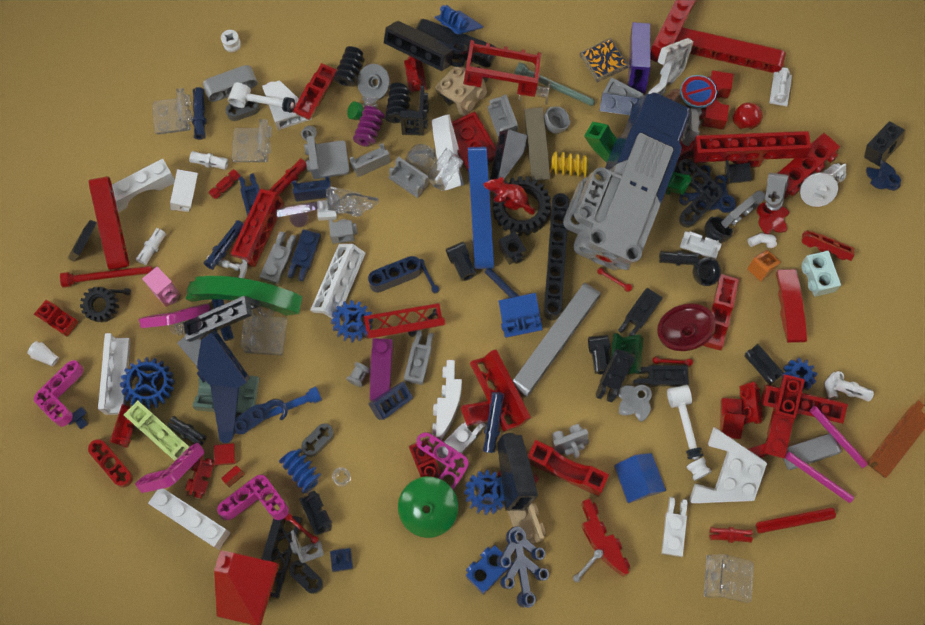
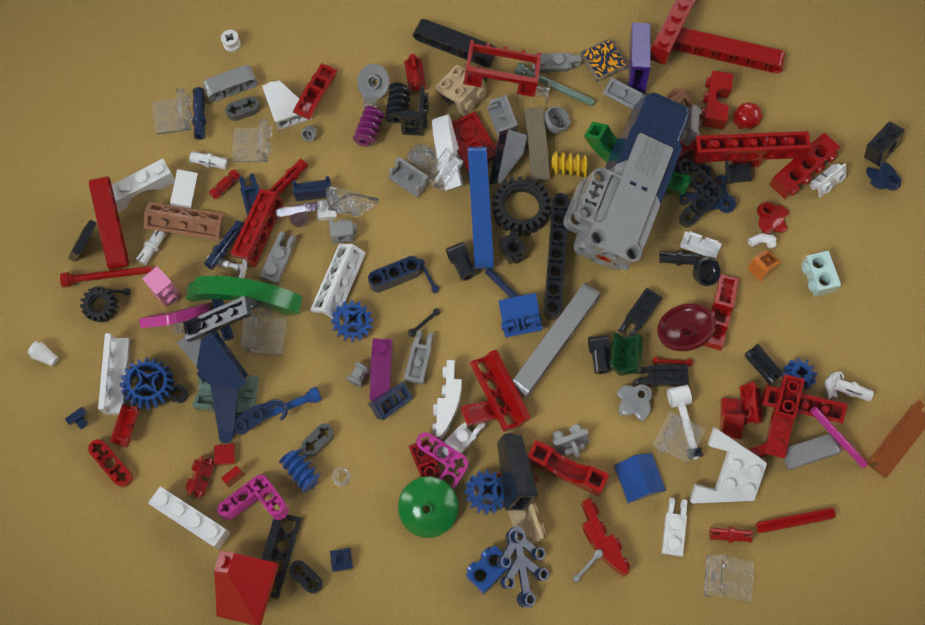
(56, 318): red slope -> none
(73, 371): dark pink beam -> none
(156, 430): yellowish green slope -> none
(168, 477): dark pink beam -> none
(183, 220): none -> nougat fence
(183, 398): none -> black bush
(186, 430): black pin -> none
(241, 94): white piece -> none
(302, 551): light grey bracket -> none
(304, 253): dark blue hinge -> none
(314, 539): red hinge -> none
(317, 517): black hinge -> none
(326, 158): light grey bracket -> none
(349, 66): black piece -> none
(355, 110): green tile -> none
(370, 161): light grey hinge -> none
(391, 330): red fence -> none
(423, 46): black hinge -> none
(457, 20): blue hinge -> none
(492, 430): dark blue pin -> none
(511, 194): red animal -> none
(558, 62): none -> light grey hinge
(615, 374): black hinge -> none
(617, 104): hinge -> none
(627, 287): red hinge -> none
(675, 60): white wing -> none
(678, 437): none -> clear hinge
(698, 91): piece -> none
(699, 469): white wheel -> none
(716, 231): black hair -> none
(745, 208): light grey hinge -> none
(776, 188): light grey piece -> none
(780, 87): white hinge -> none
(792, 306): red slope -> none
(819, 189): white piece -> none
(819, 477): dark pink bar -> none
(825, 243): red hinge -> none

